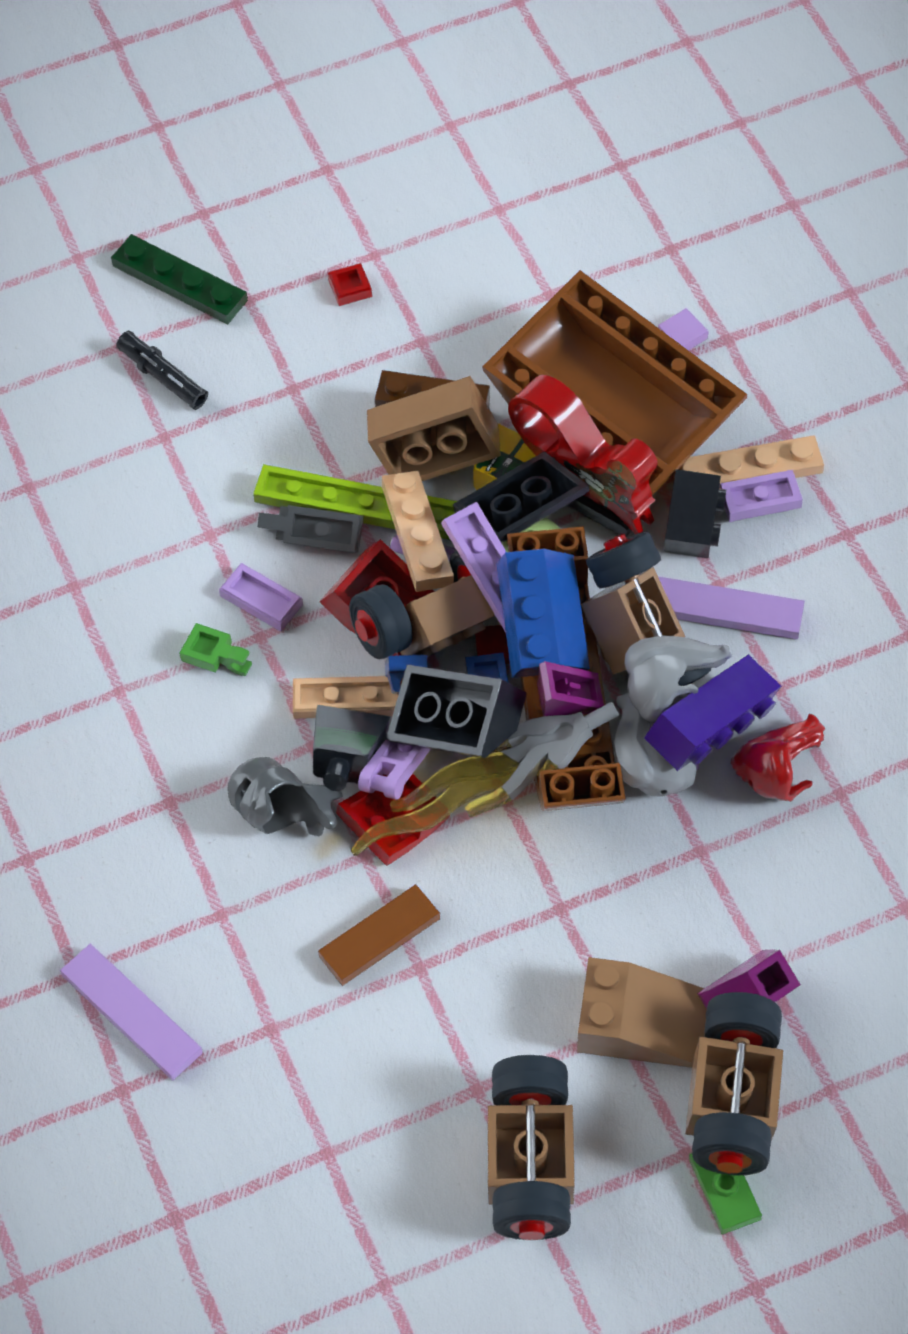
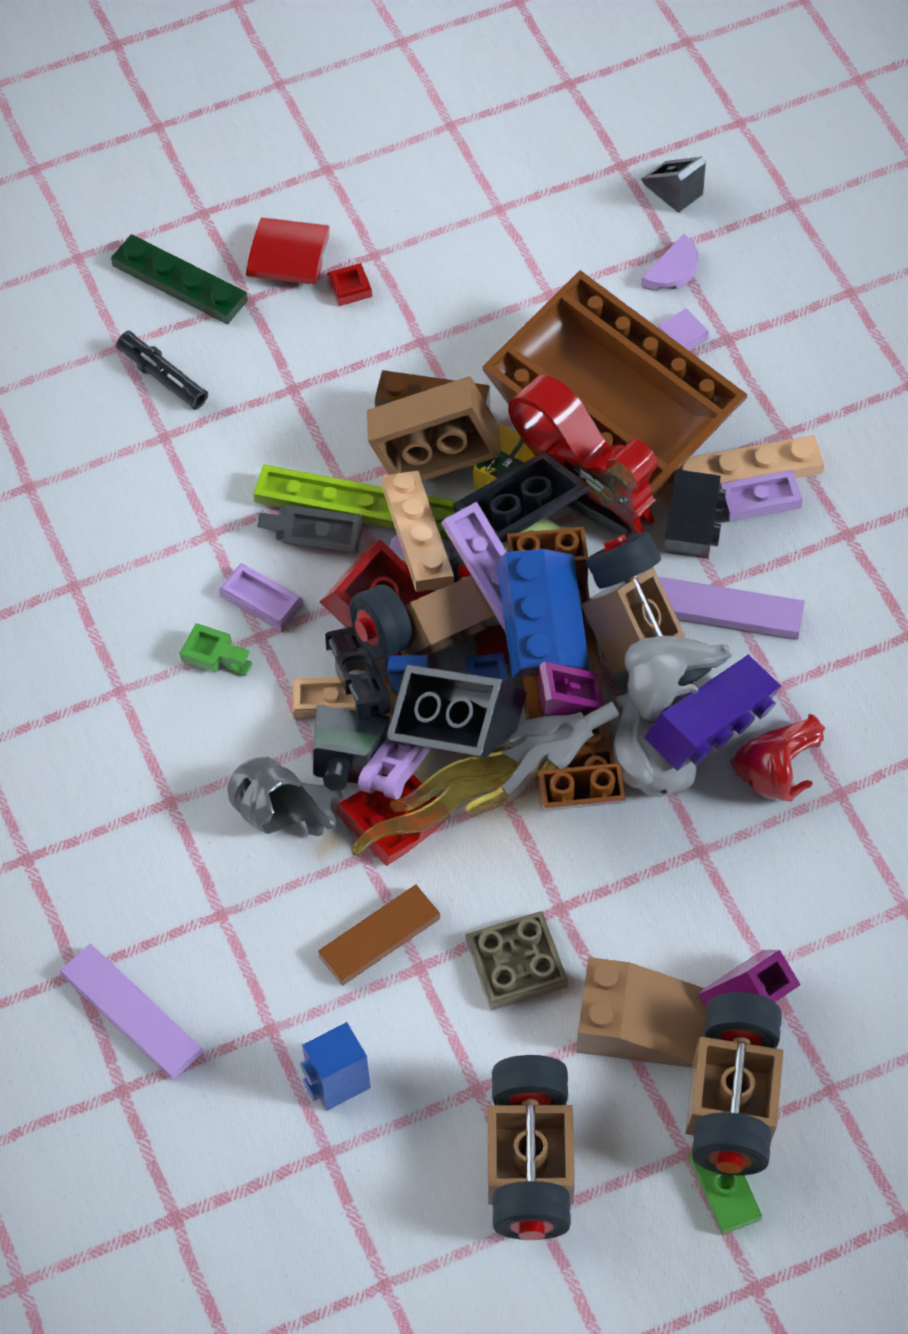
(287, 250): none -> red slope
(335, 1067): none -> blue brick
(367, 688): none -> black piece
(516, 960): none -> dark tan tile
(674, 267): none -> lavender tile
(677, 181): none -> black slope

